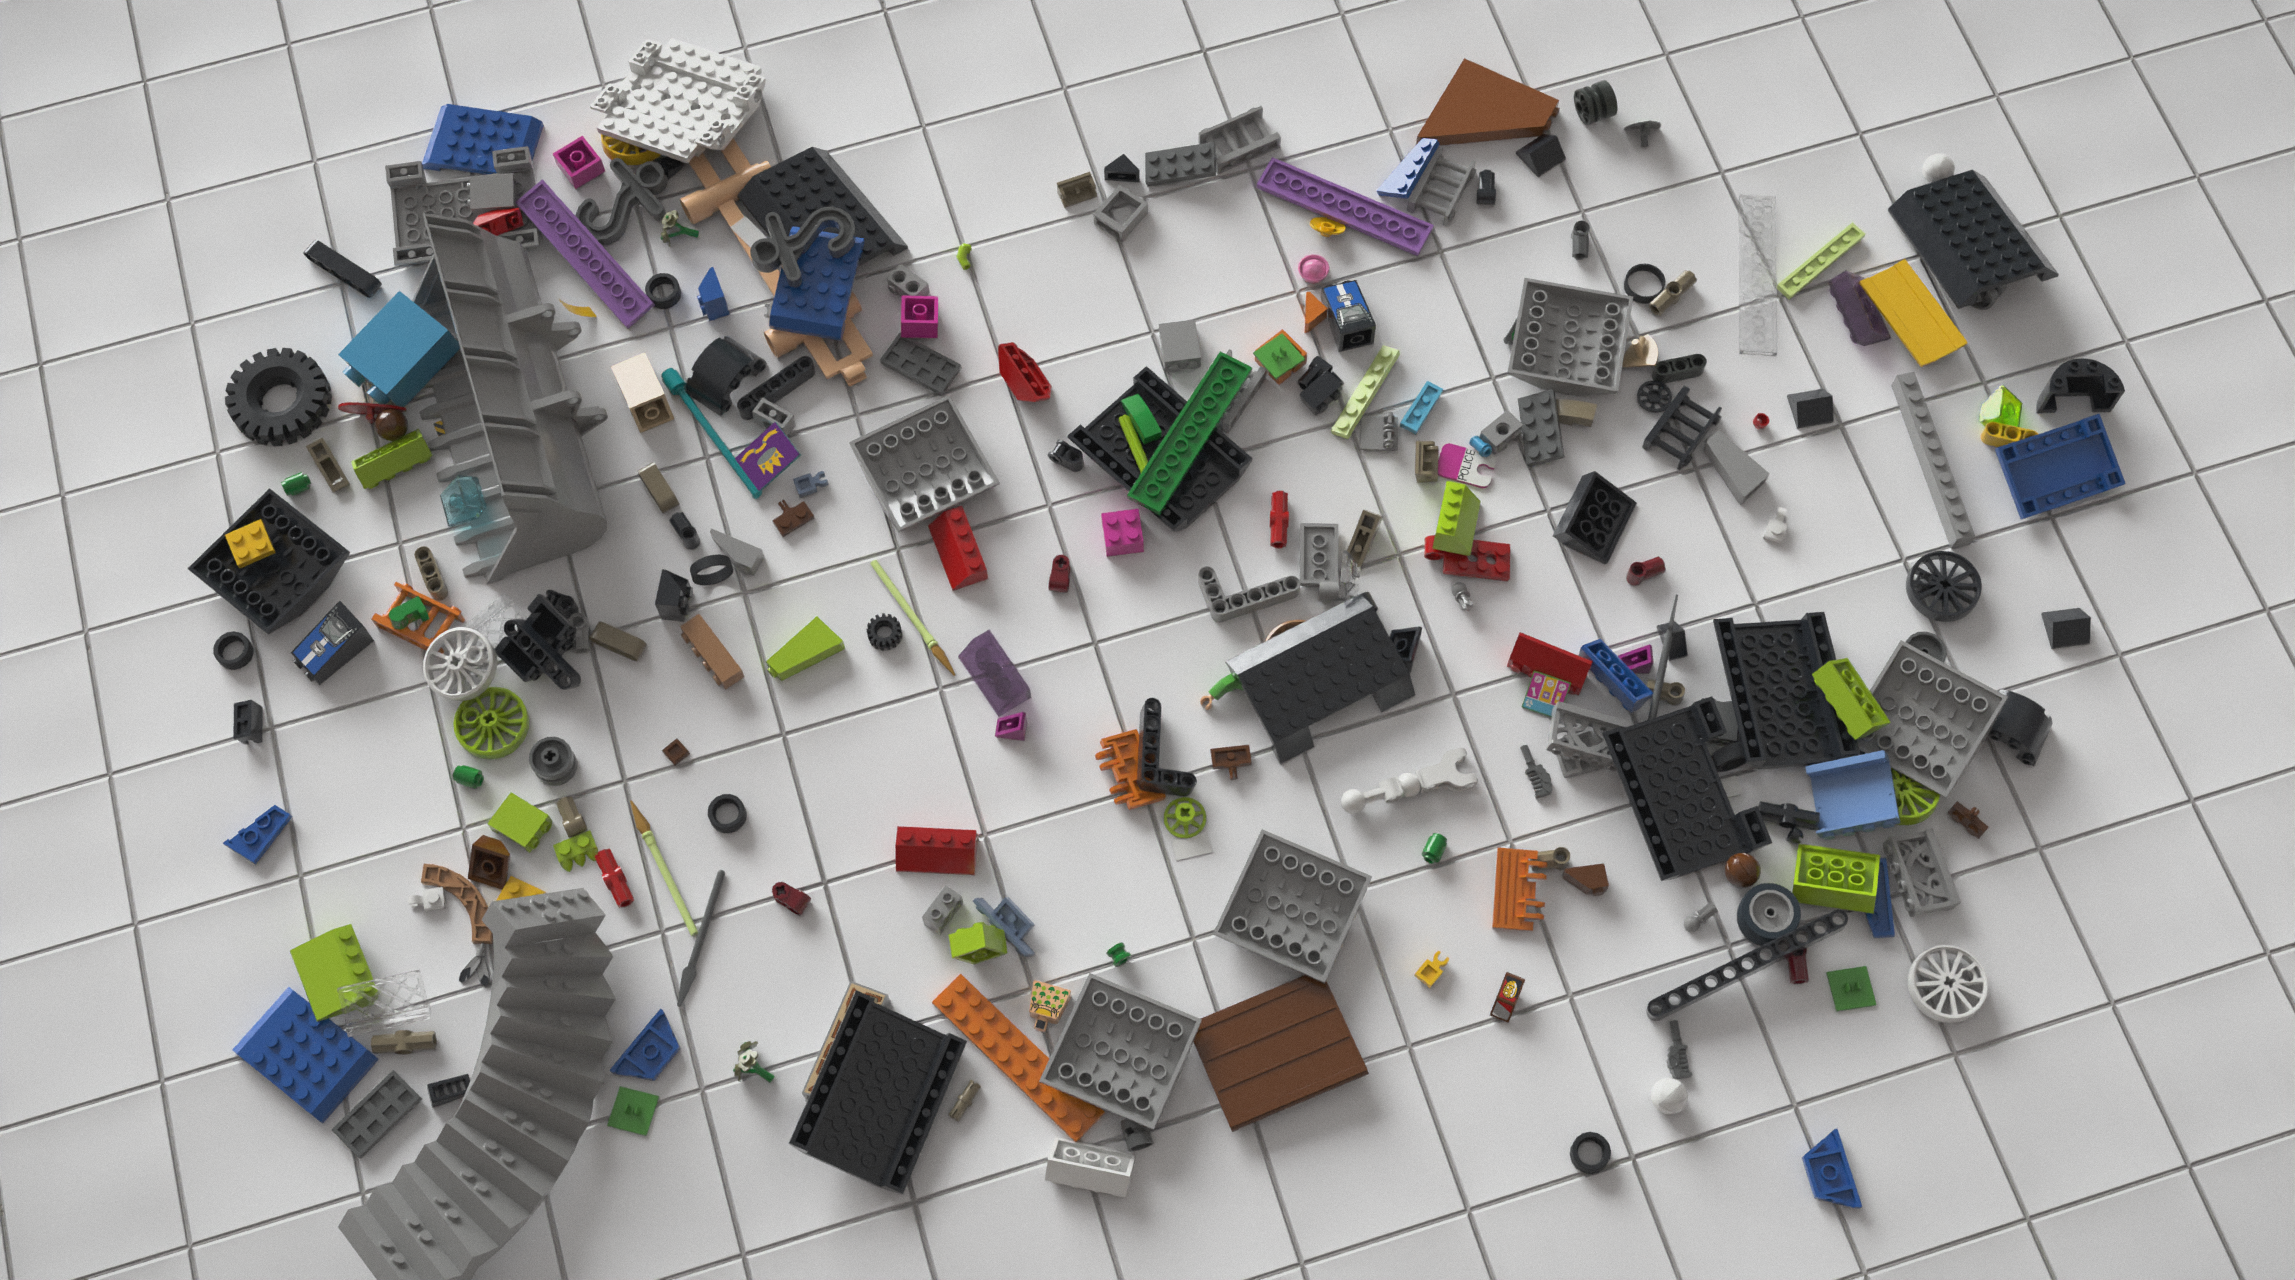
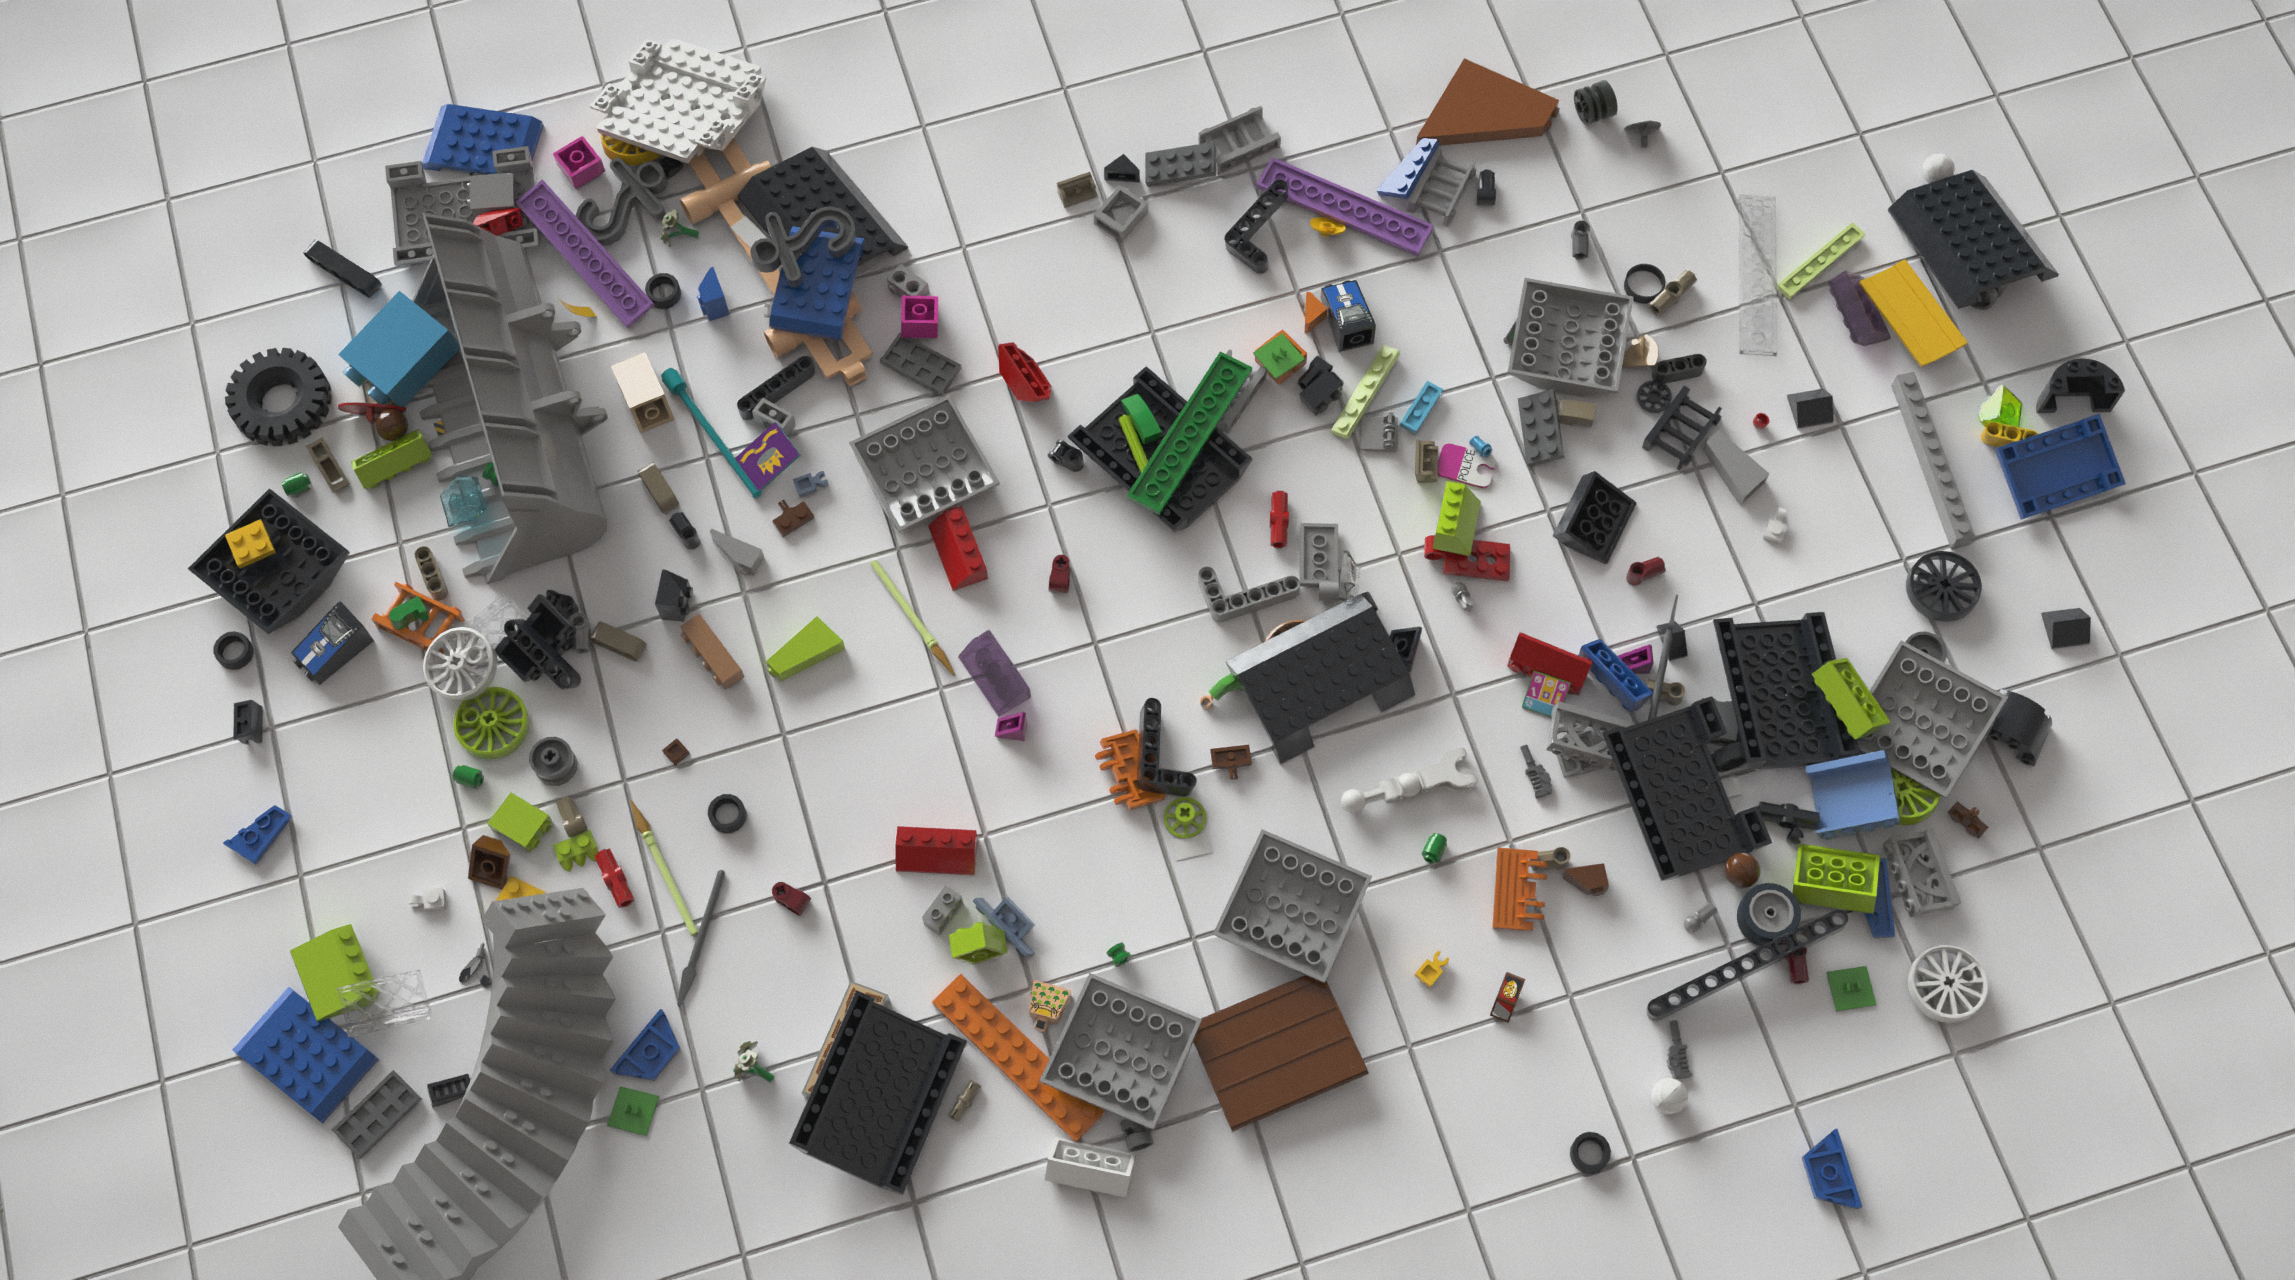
(403, 1042): dark tan piece -> none
(466, 893): medium nougat tile -> none
(489, 473): none -> green wheel
(709, 561): black tyre -> none
(720, 371): black cylinder -> none
(881, 622): black tyre -> none
(963, 250): lime arm -> none
(1122, 532): dark pink brick -> none
(1180, 345): light grey brick -> none
(1254, 225): none -> black beam
(1313, 268): bright pink hat -> none
(1364, 536): dark tan slope -> none
(1505, 423): light grey brick -> none
(1542, 154): black slope -> none

